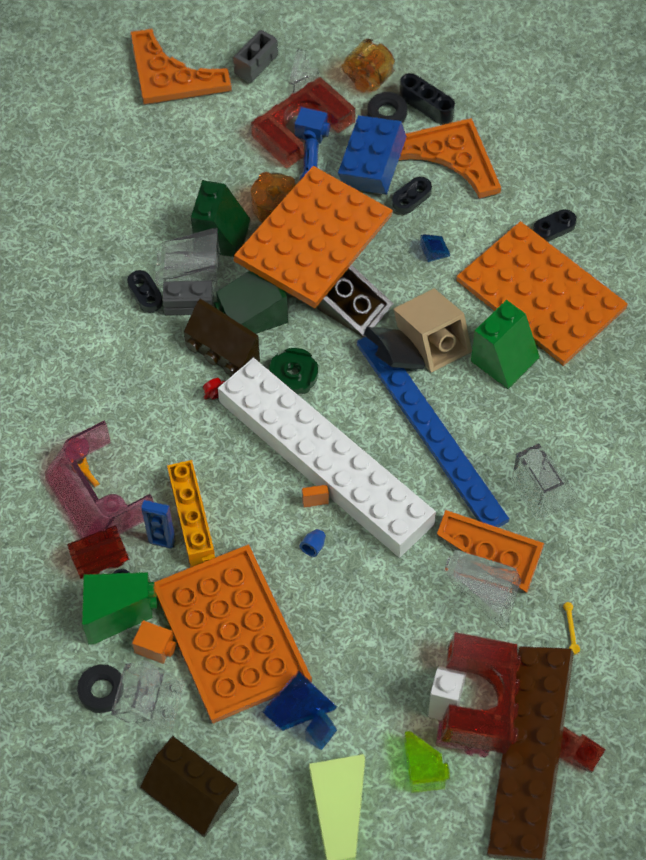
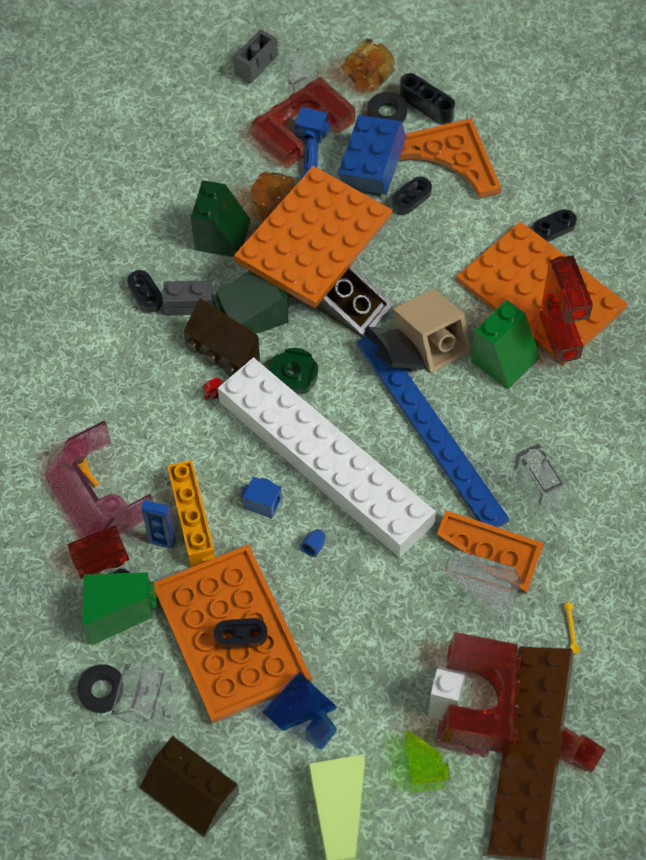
(154, 642): orange brick -> none
(168, 78): orange plate -> none
(190, 259): clear slope -> none
(240, 631): none -> black plate
(261, 496): none -> blue brick
(315, 496): orange tile -> none
(434, 247): clear blue slope -> none
(562, 304): none -> clear red arch

